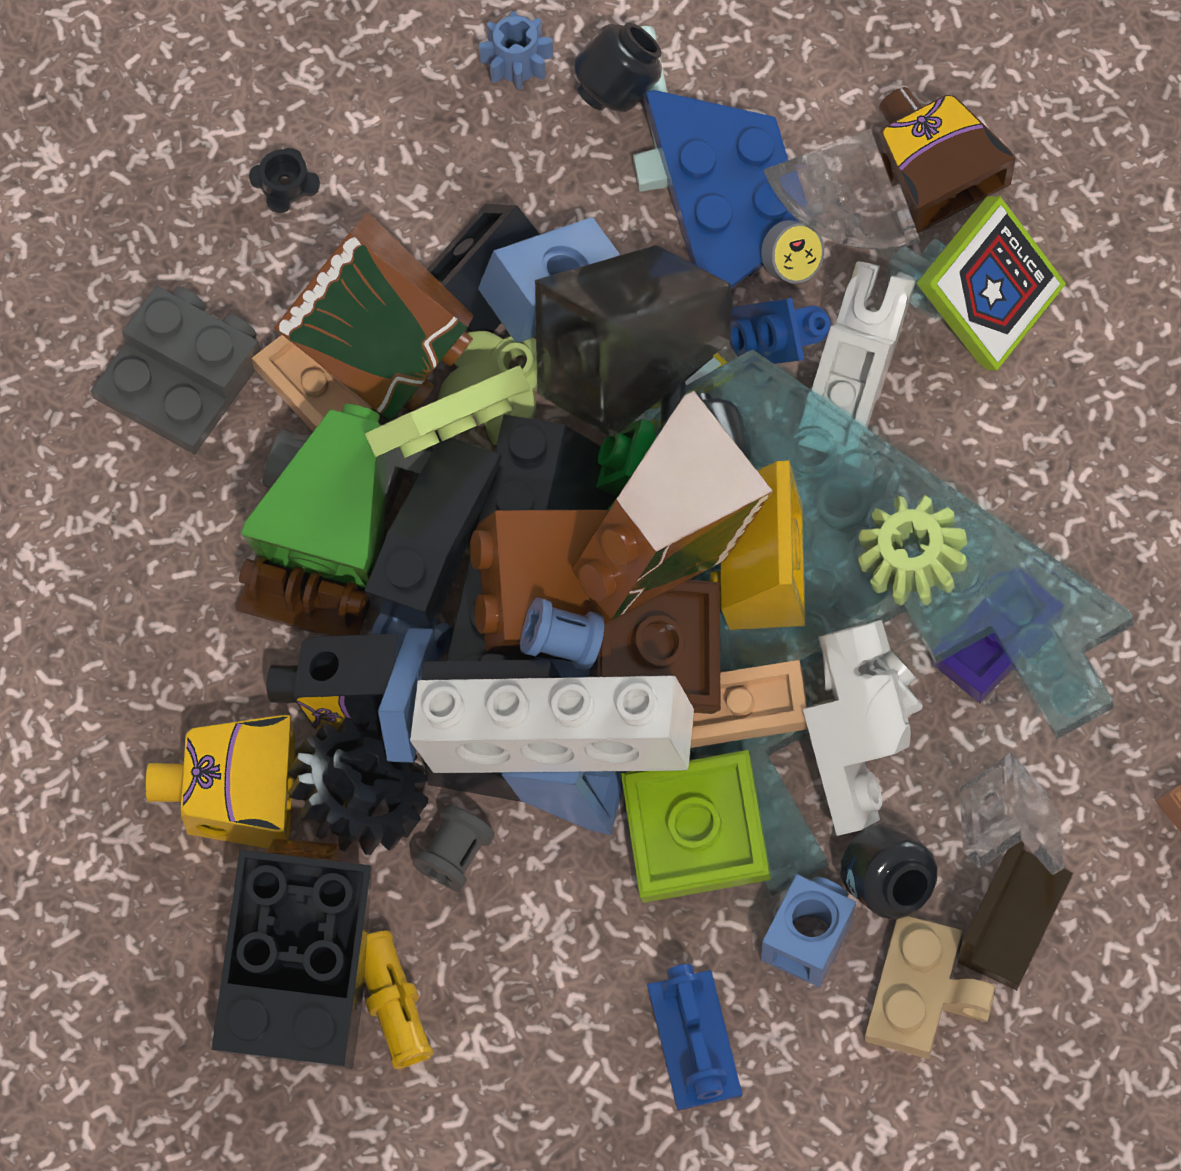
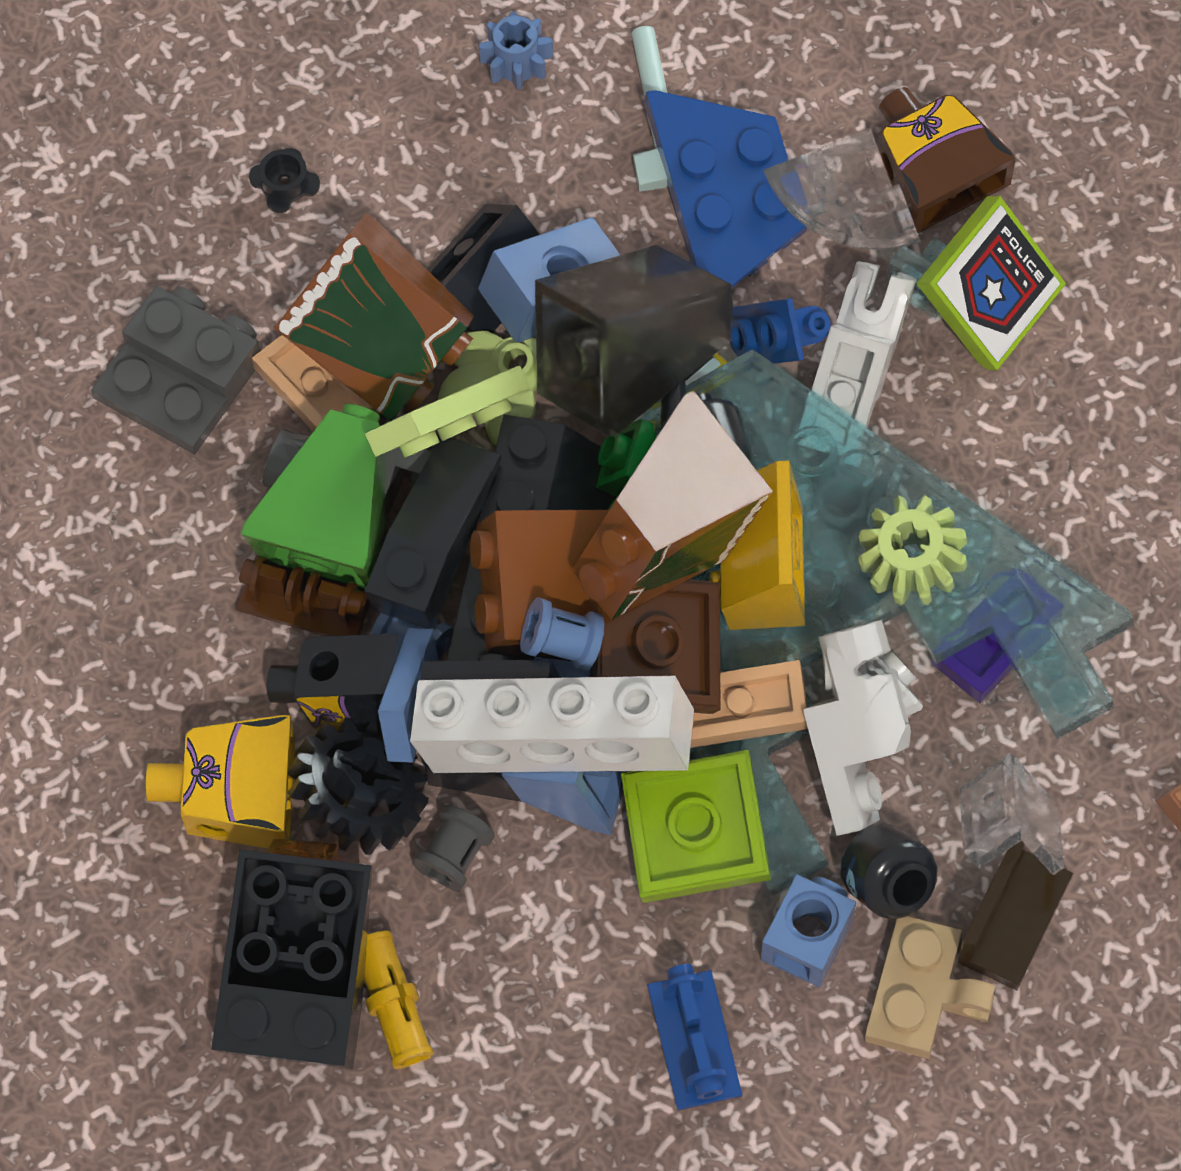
(618, 67): black head -> none
(792, 252): tile -> none

